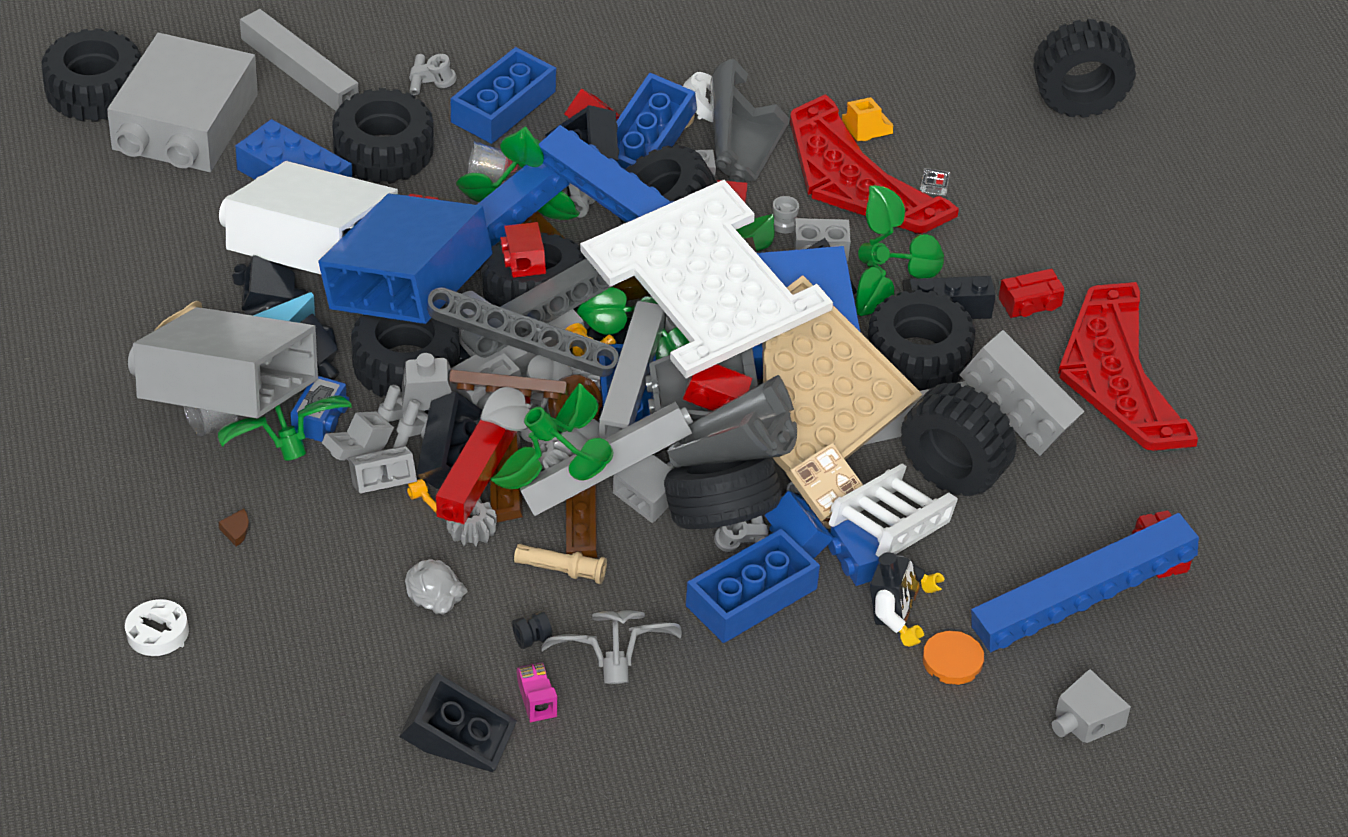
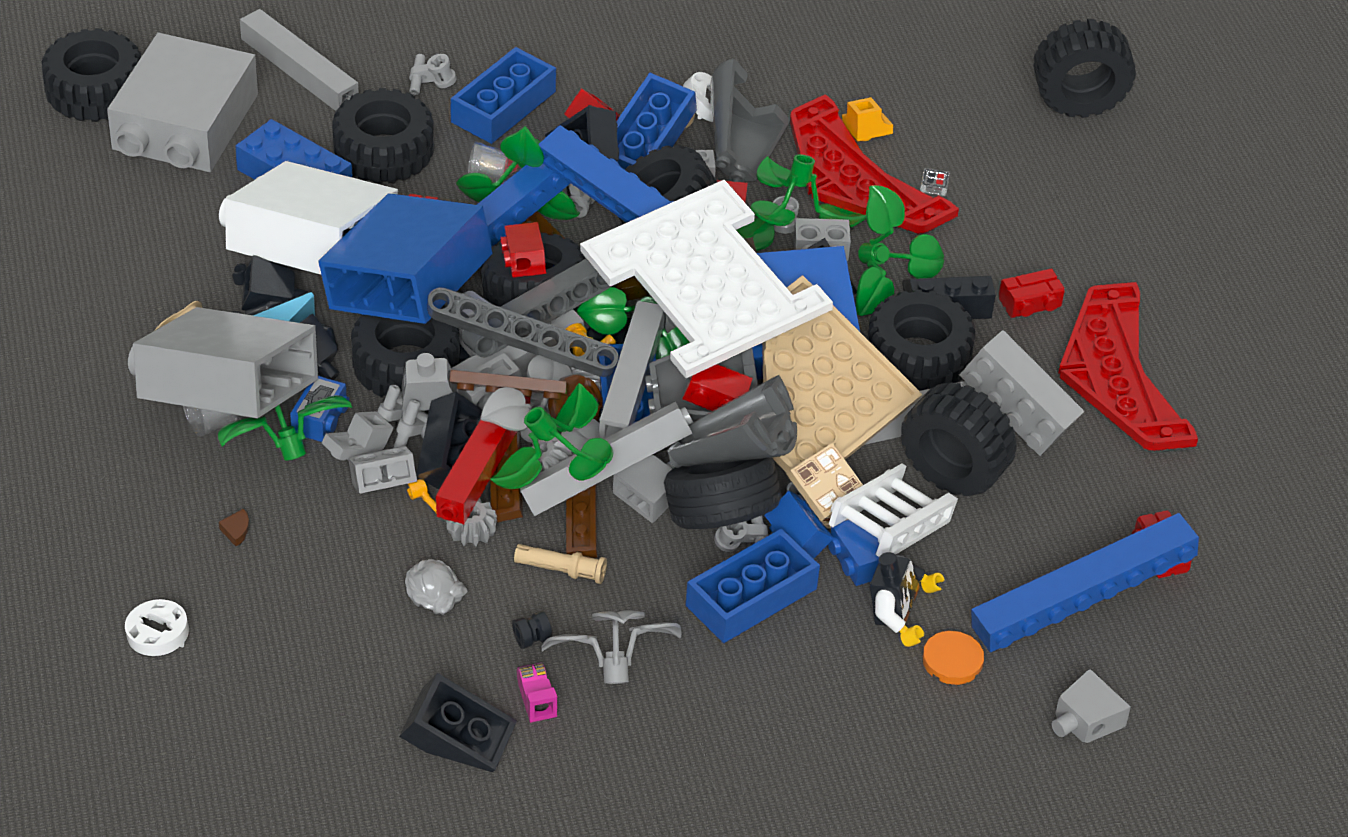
(799, 175): none -> green plant

